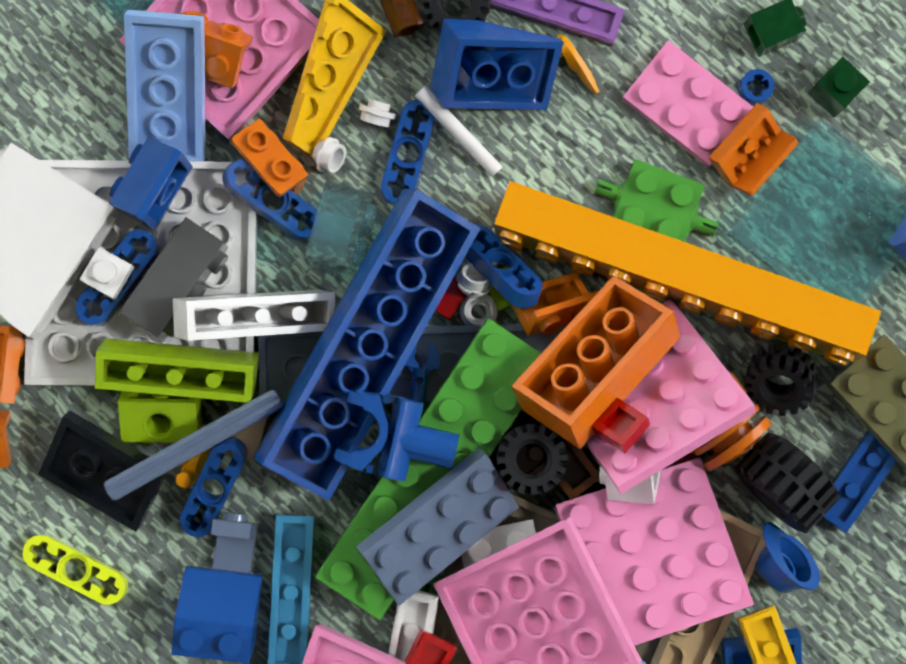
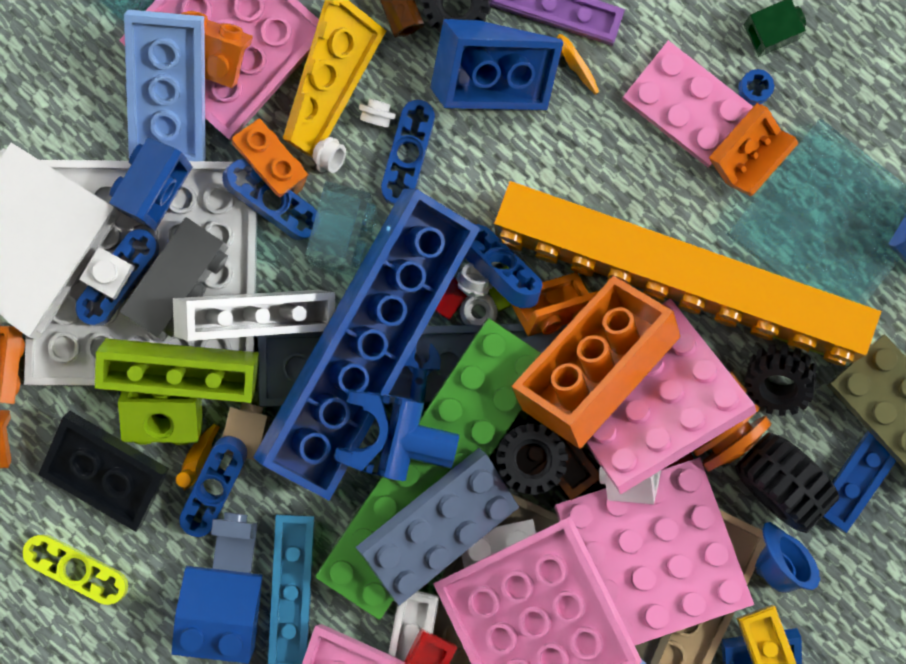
(193, 445): sand blue axle -> none
(458, 131): white bar -> none
(621, 425): red plate -> none
(658, 201): bright green plate -> none
(838, 87): dark green brick -> none

